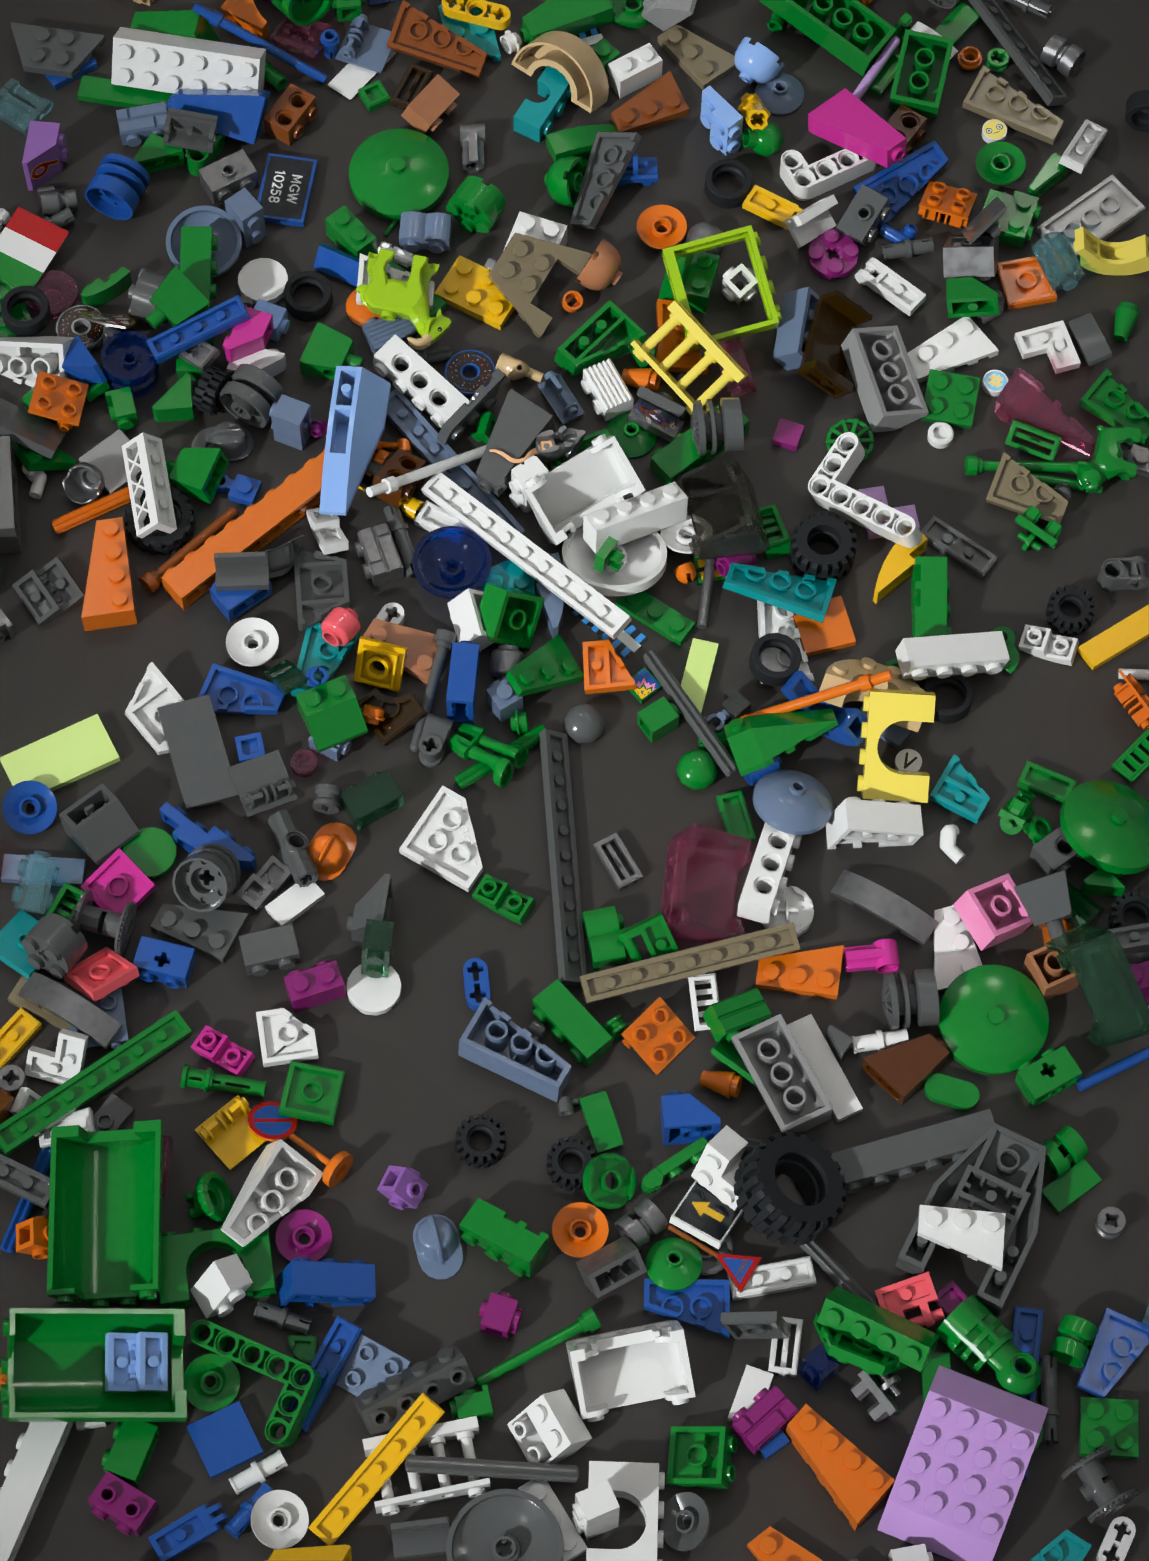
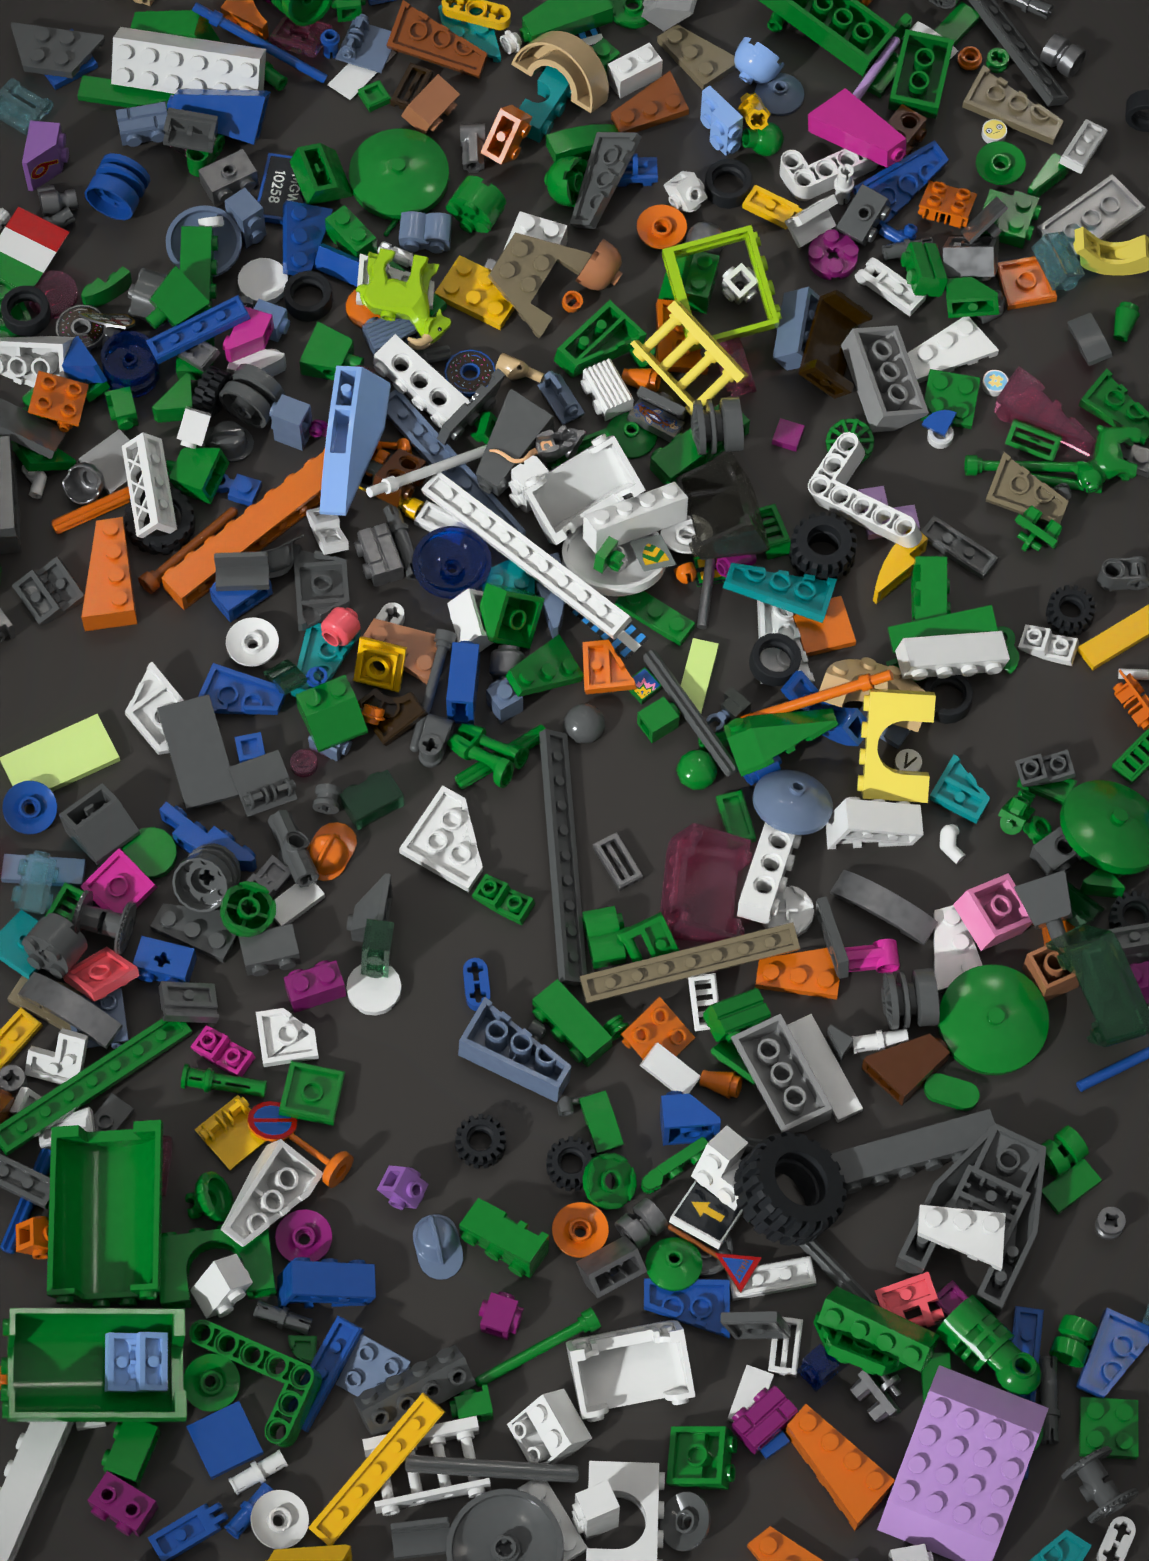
(159, 157): green slope -> none
(188, 1002): none -> flat silver plate
(193, 427): none -> white brick
(213, 222): none -> white tile
(247, 909): none -> green cylinder
(287, 112): dark orange brick -> none
(302, 235): none -> blue wing
(319, 174): none -> green slope
(506, 134): none -> orange brick
(519, 722): green plate -> none
(652, 552): none -> light grey sticker
(669, 1069): none -> white tile
(685, 191): none -> white brick
(832, 937): none -> dark grey tile
(844, 183): none -> white pin
(924, 269): none -> green brick
(940, 421): none -> blue tile
(962, 622): none -> green tile
(1041, 1088): green brick -> none
(1045, 770): none -> dark grey slope
(1051, 340): white plate -> none

